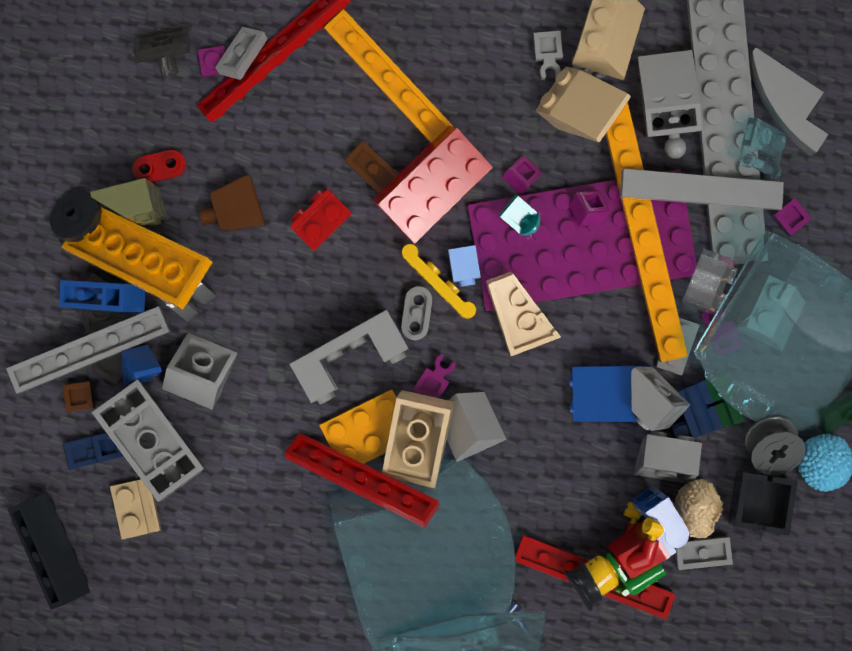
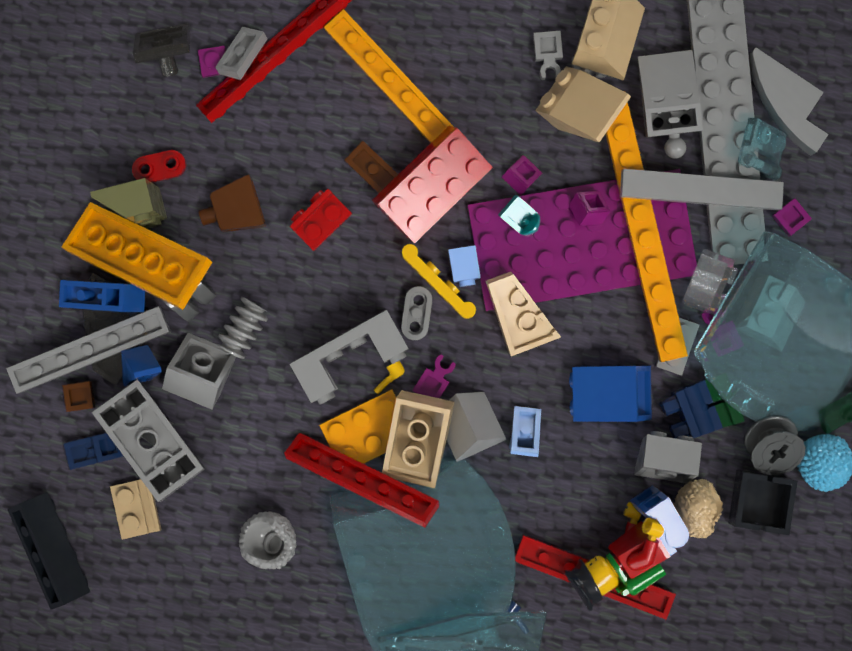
(75, 216): black plate -> none
(242, 328): none -> light grey piece
(267, 540): none -> light grey hair
(395, 371): none -> yellow hand
(525, 431): none -> light blue slope
(654, 399): light grey slope -> none
(704, 553): light grey plate -> none

